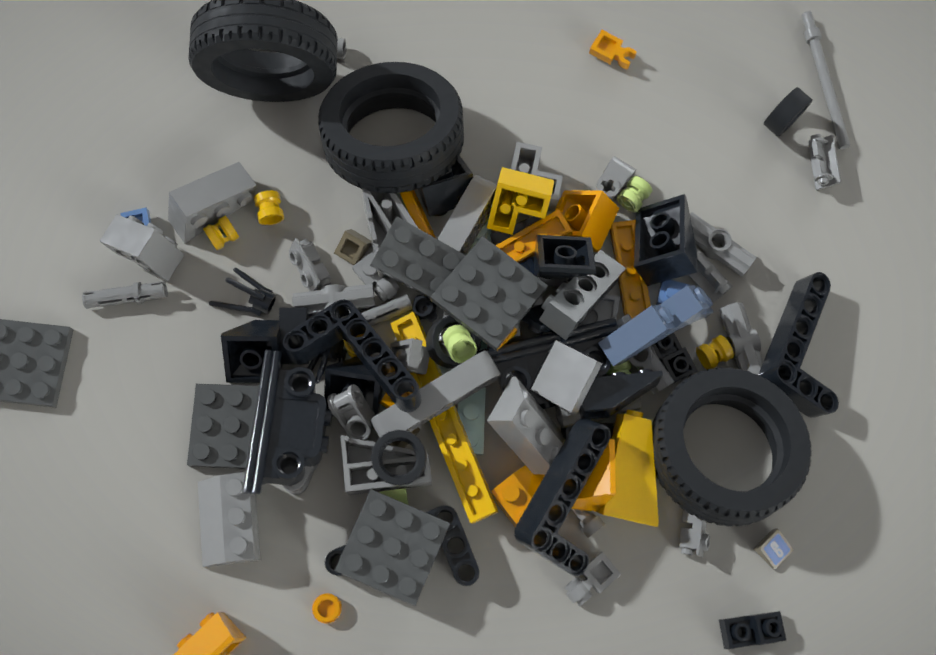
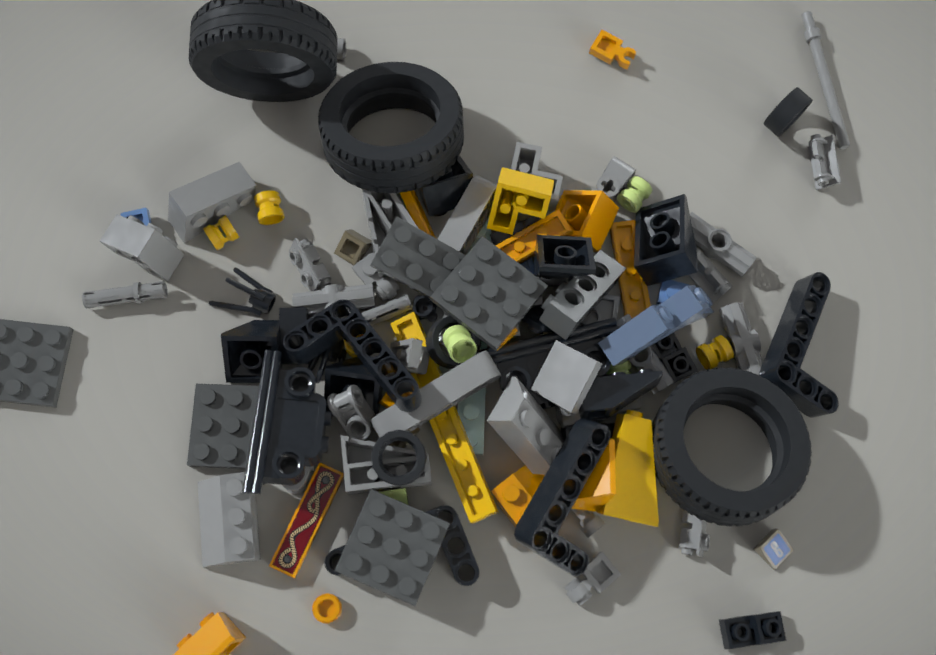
(307, 520): none -> tile

